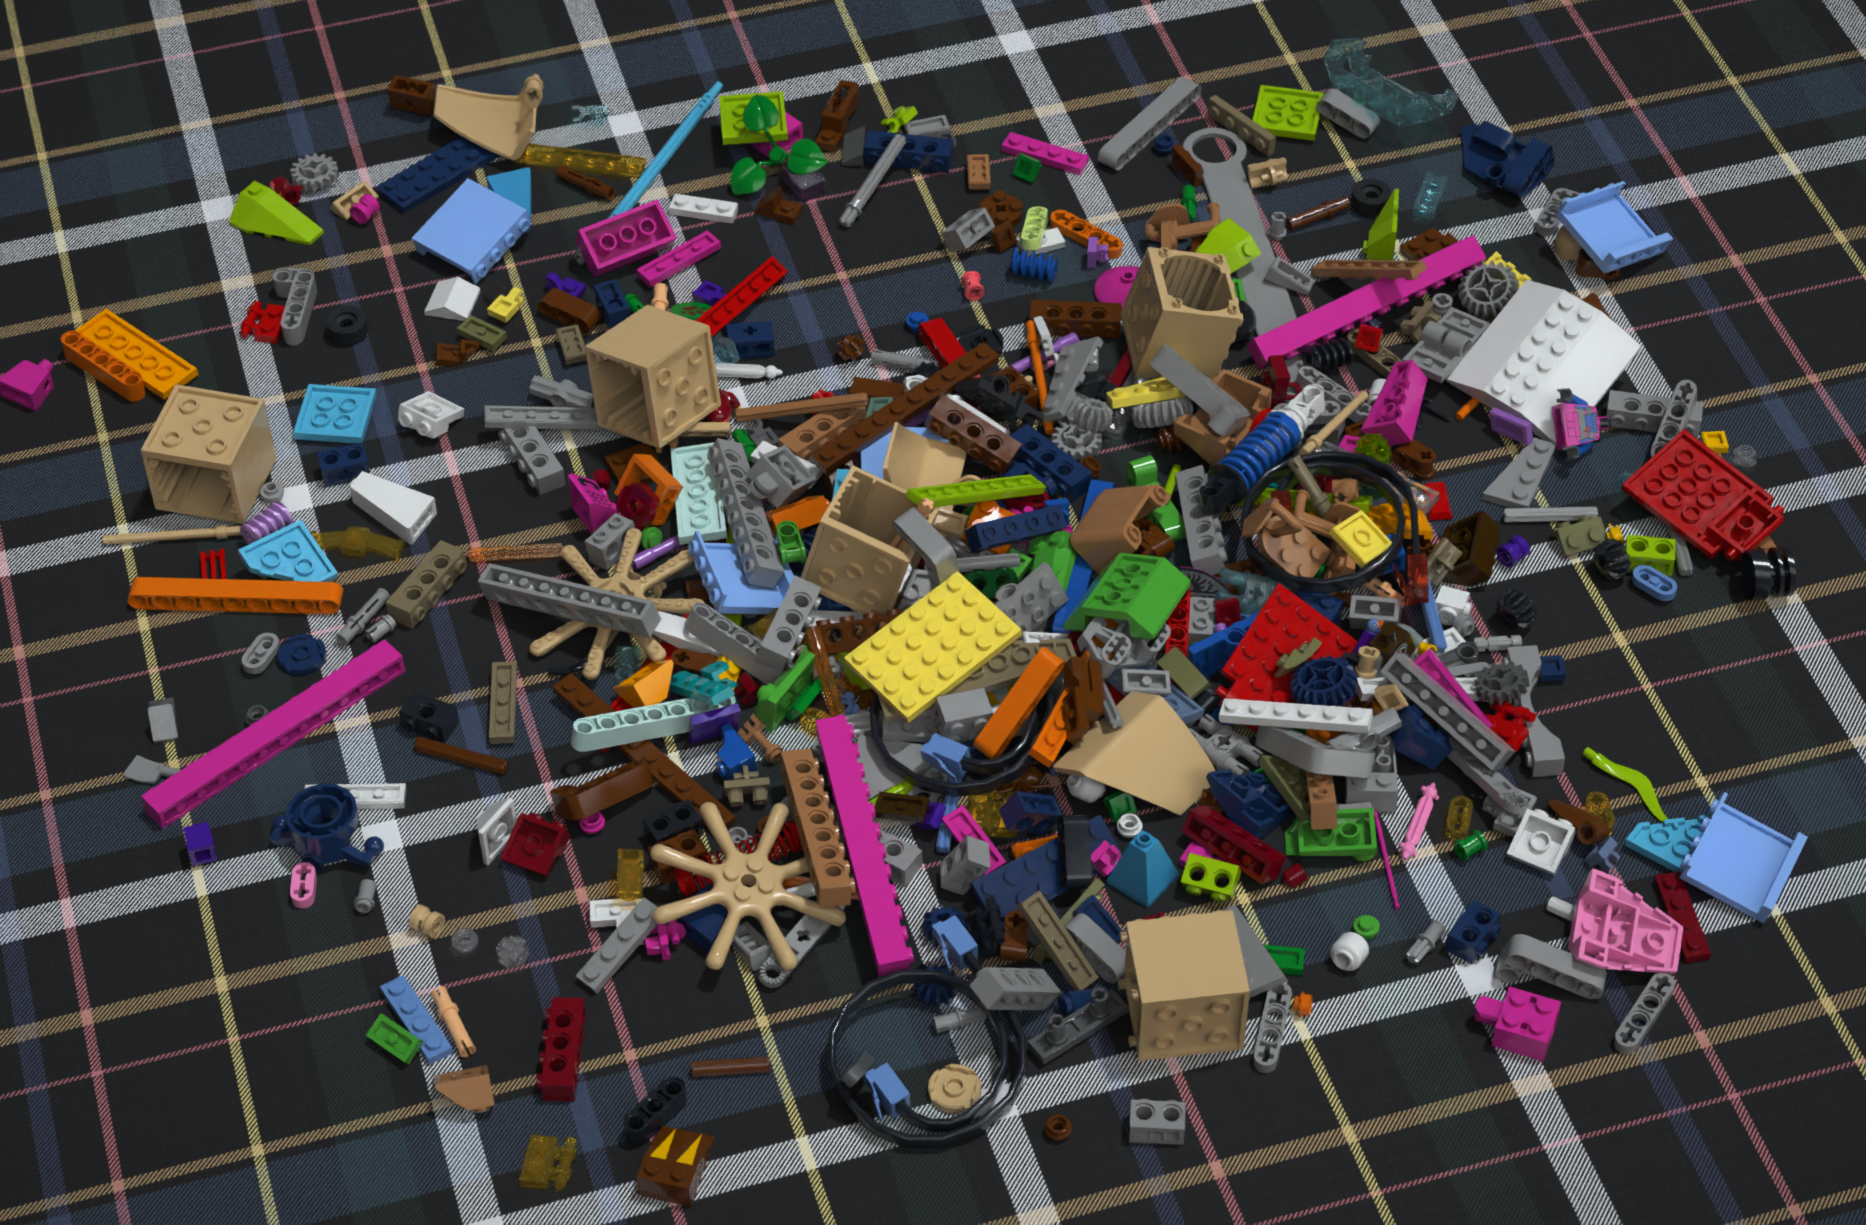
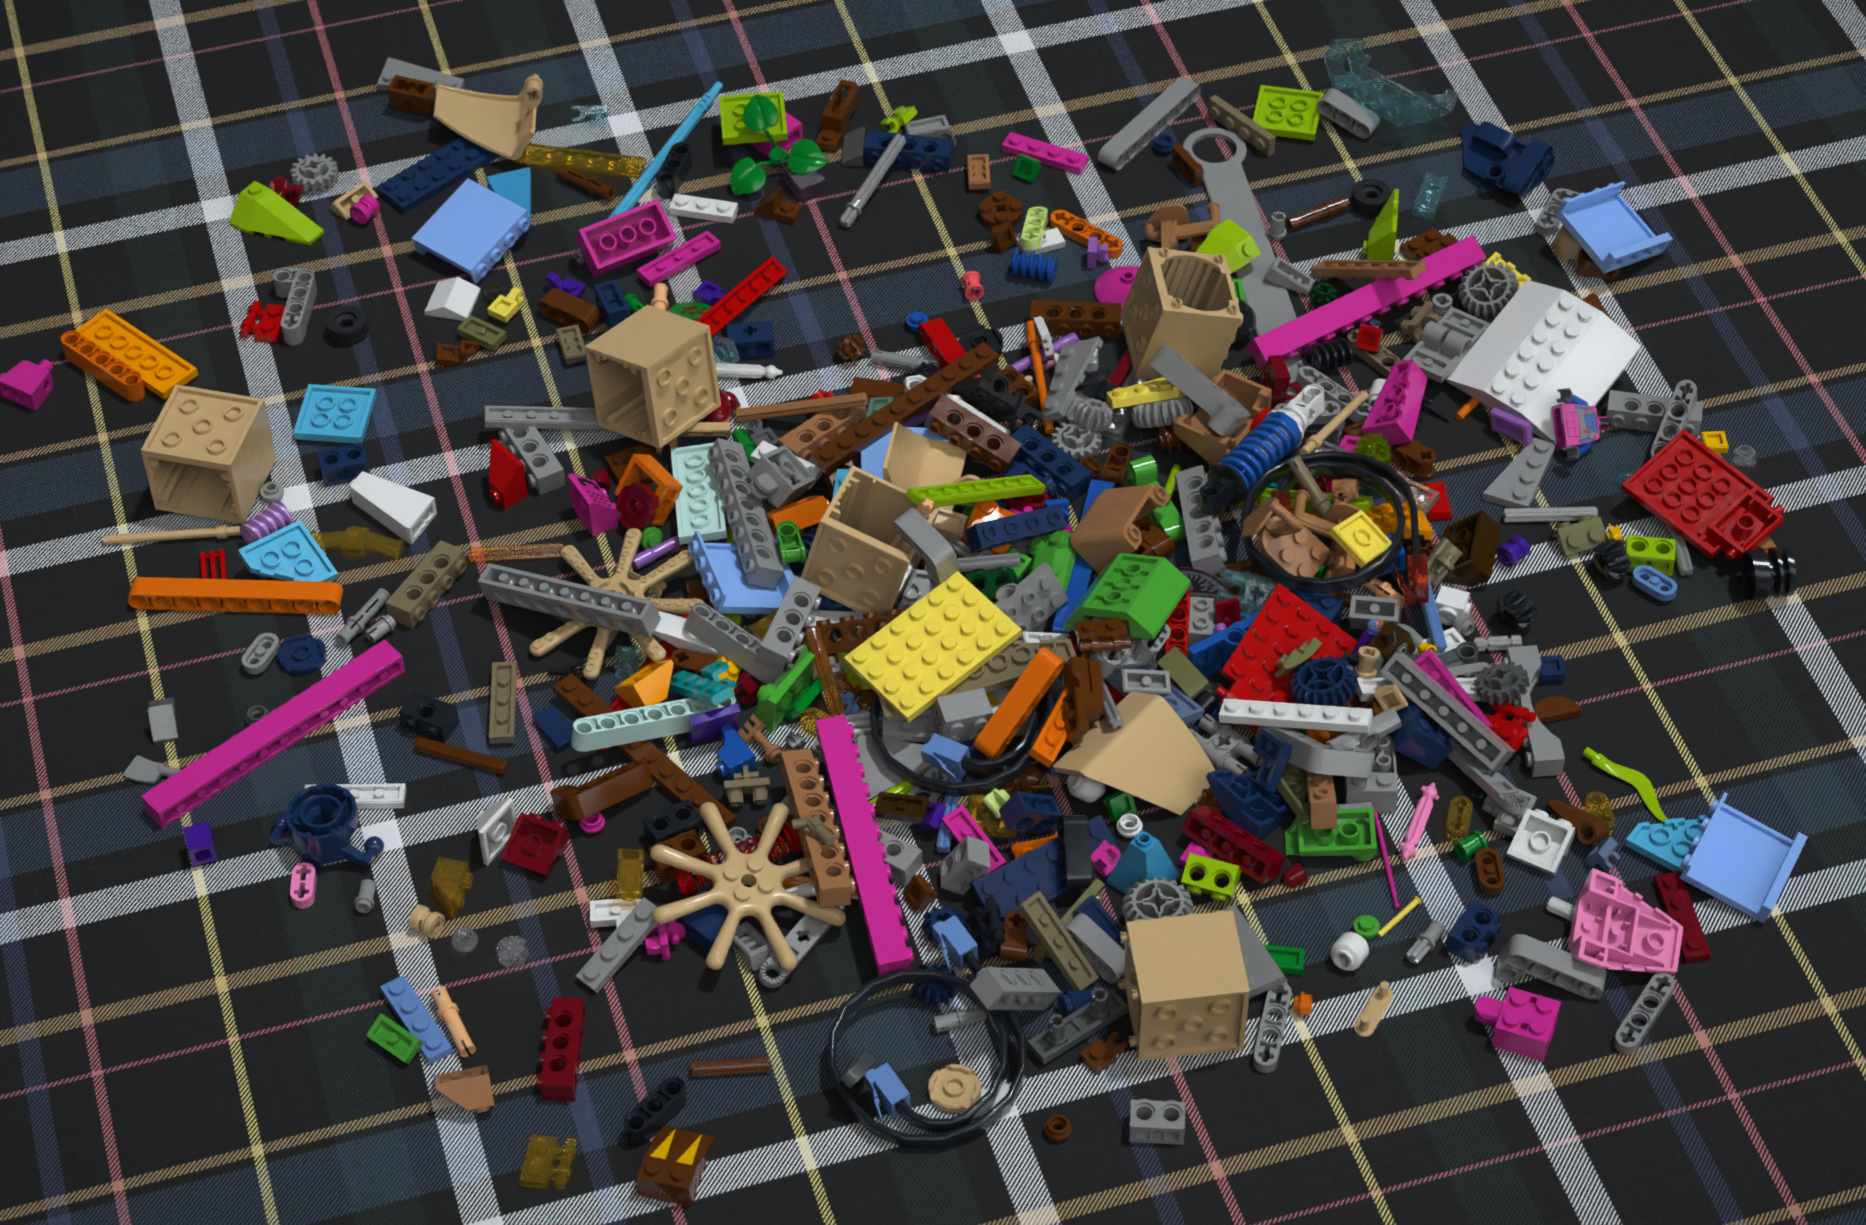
(401, 68): none -> light grey wing
(429, 414): white plate -> none
(450, 883): none -> clear yellow slope
(505, 476): none -> red slope
(554, 727): none -> dark blue tile
(561, 394): light grey piece -> none
(607, 541): light grey brick -> none
(674, 170): none -> black beam
(795, 741): none -> flat silver plate
(816, 827): none -> dark tan piece
(919, 893): none -> reddish brown tile
(967, 229): light grey brick -> none
(995, 800): none -> yellowish green plate
(1101, 1055): none -> reddish brown plate
(1102, 635): none -> reddish brown plate
(1116, 464): none -> reddish brown piece
(1142, 900): none -> light grey gear
(1189, 201): green axle -> none
(1267, 172): tan hips -> none
(1275, 754): none -> dark blue plate
(1322, 295): none -> dark green gear
(1374, 1010): none -> tan piece
(1399, 916): none -> light yellow piece
(1490, 876): none -> reddish brown plate
(1556, 708): none -> reddish brown tile

